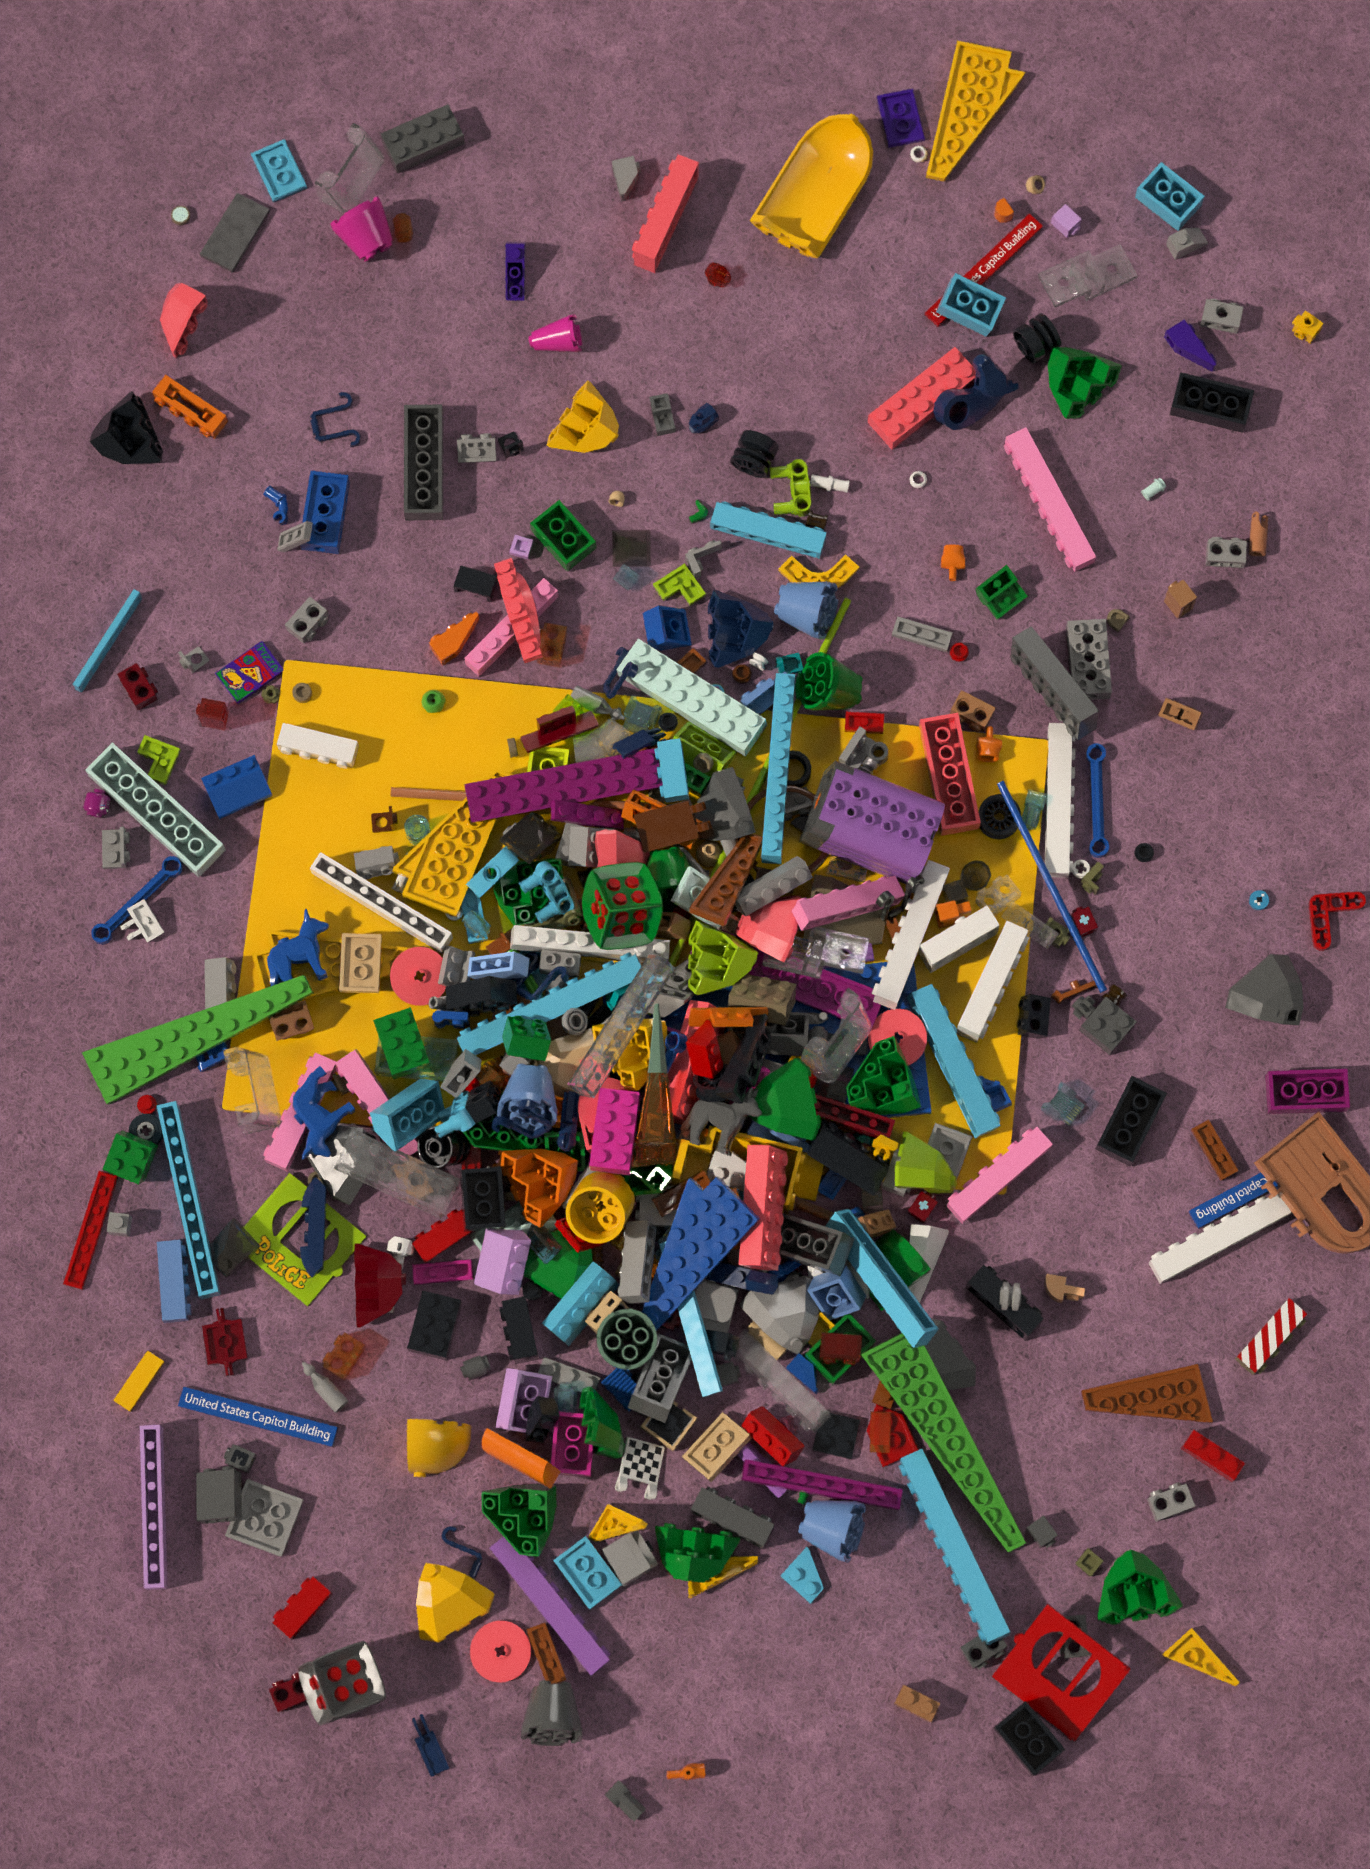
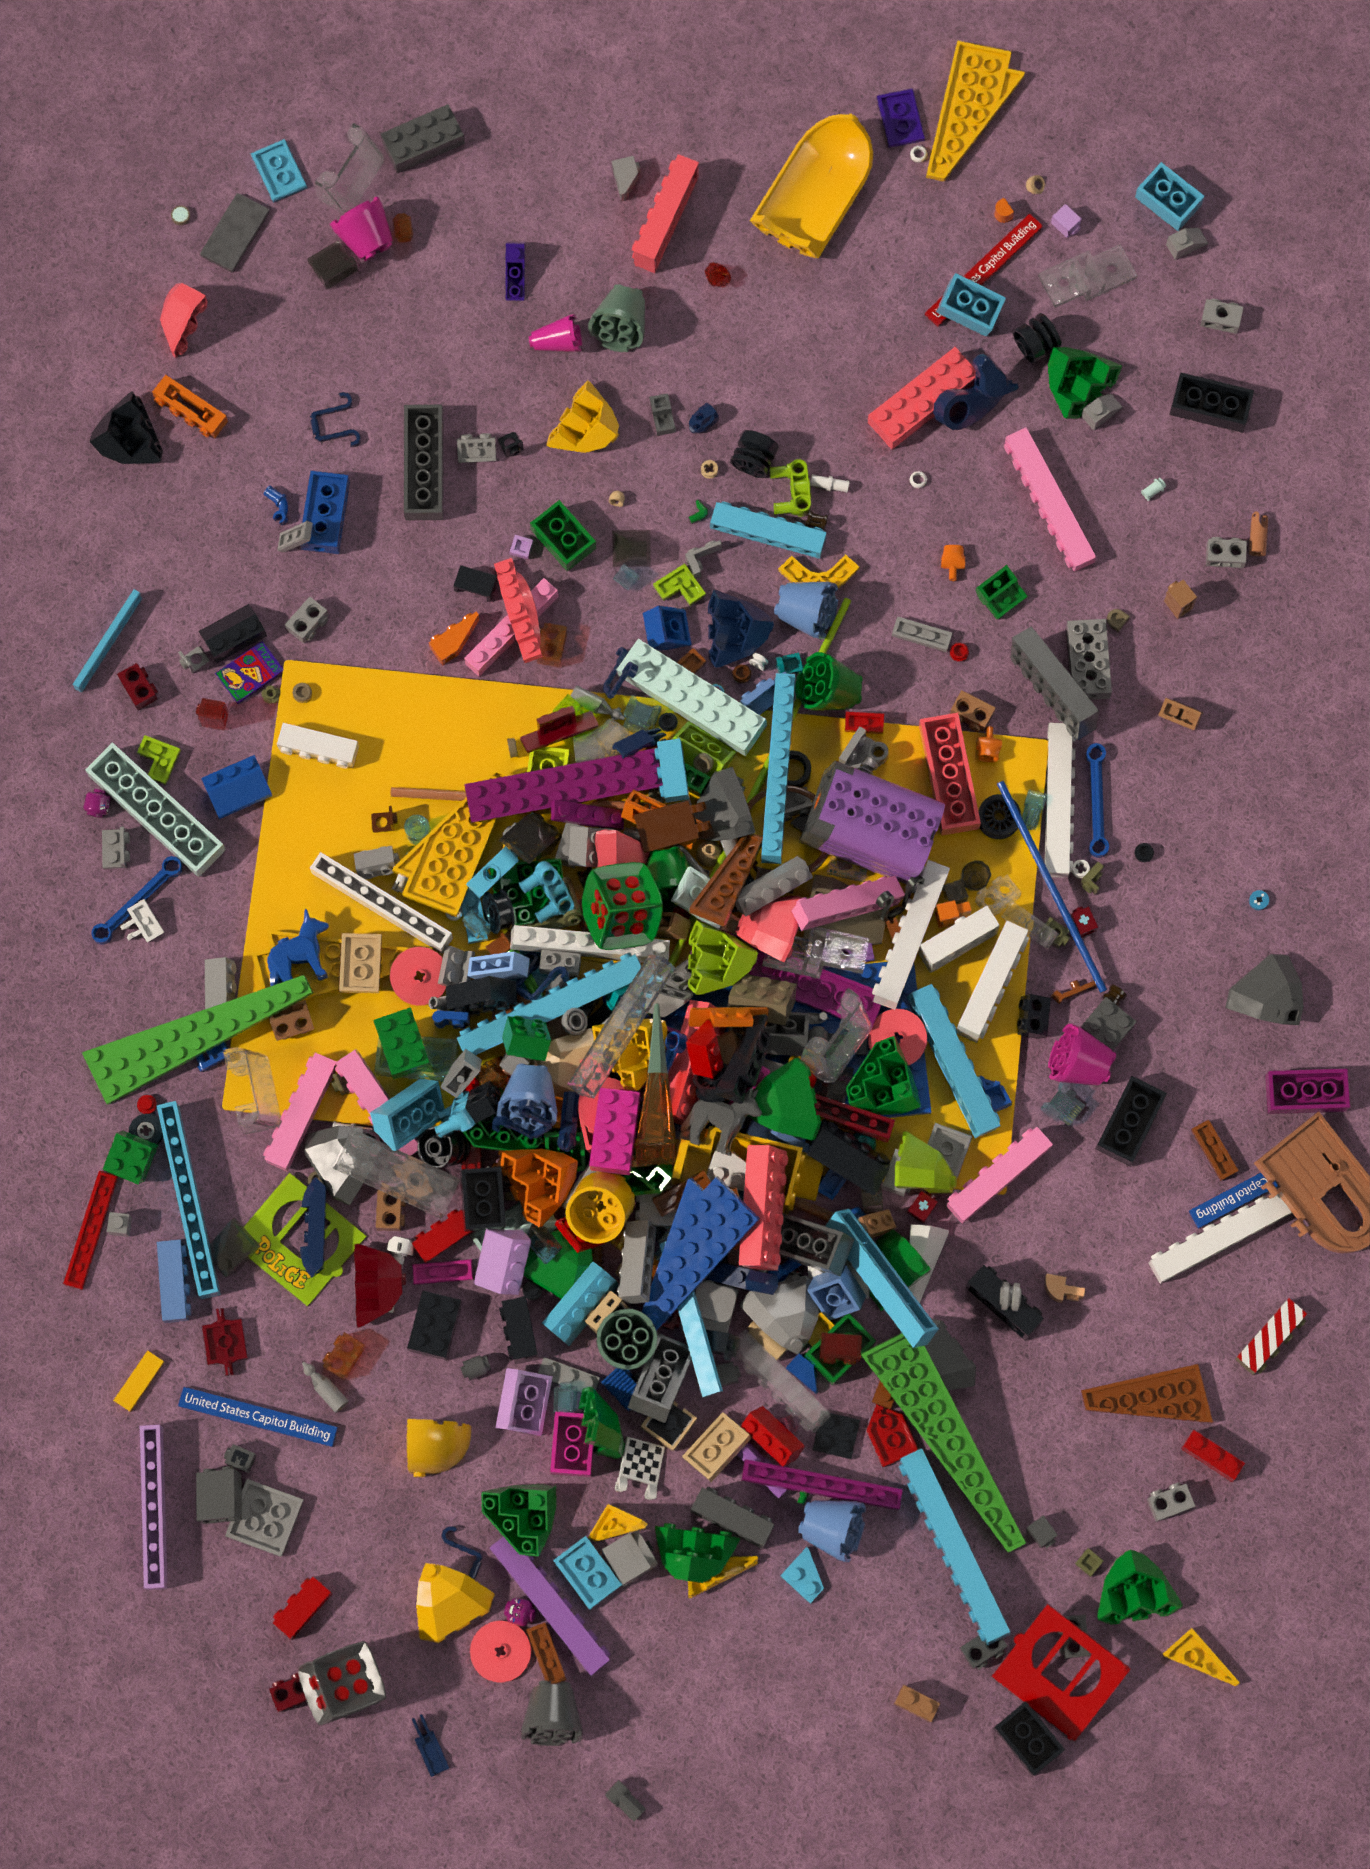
(233, 633): none -> black slope
(315, 1117): blue animal -> none
(332, 264): none -> clear smoke bracket
(385, 1210): none -> medium nougat brick
(433, 707): bright green plate -> none
(498, 911): none -> black wheel
(519, 1458): orange brick -> none
(519, 1611): none -> magenta head
(541, 1419): black slope -> none
(620, 319): none -> sand green cone
(694, 1771): orange piece -> none
(708, 463): none -> tan bush
(880, 1432): clear orange tile -> none
(884, 1145): yellow tile -> none
(1080, 1058): none -> dark pink cone
(1083, 1007): dark grey gear -> none
(1101, 410): none -> light grey slope
(1185, 343): dark purple slope -> none
(1306, 326): yellow brick -> none
(1327, 907): red beam -> none

